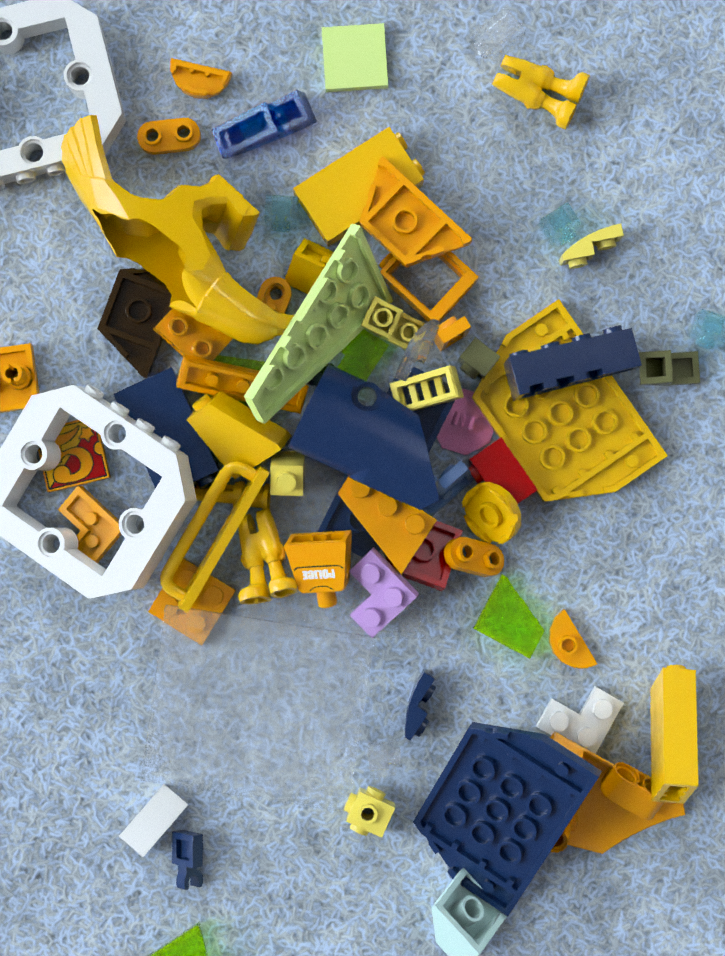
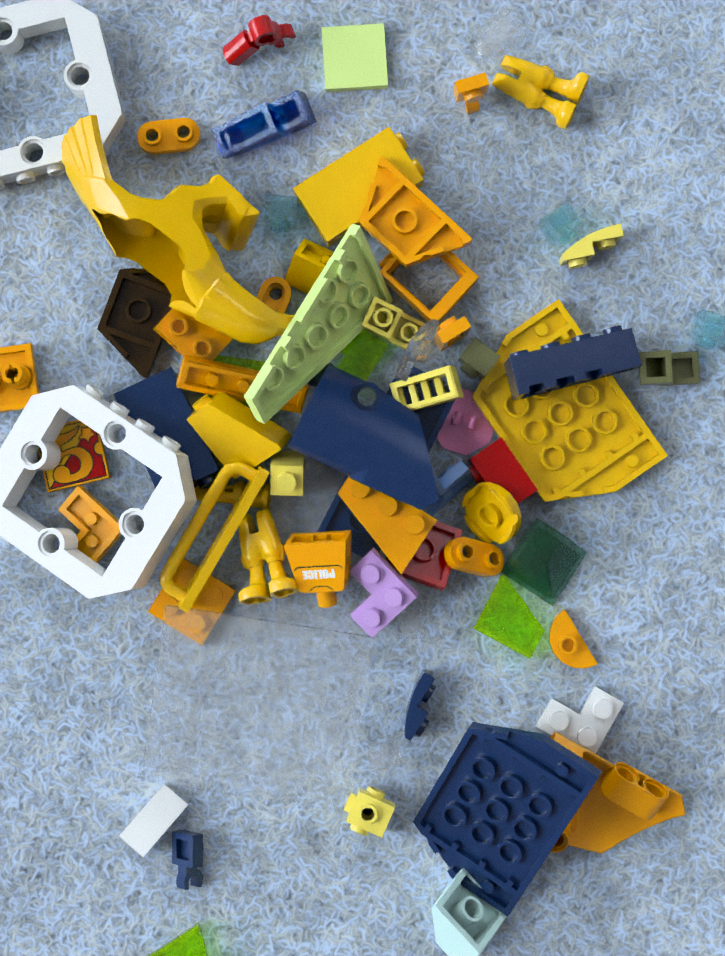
(199, 80): light orange plate -> none
(261, 32): none -> red bar
(471, 91): none -> light orange plate
(543, 561): none -> clear green slope
(674, 735): yellow brick -> none

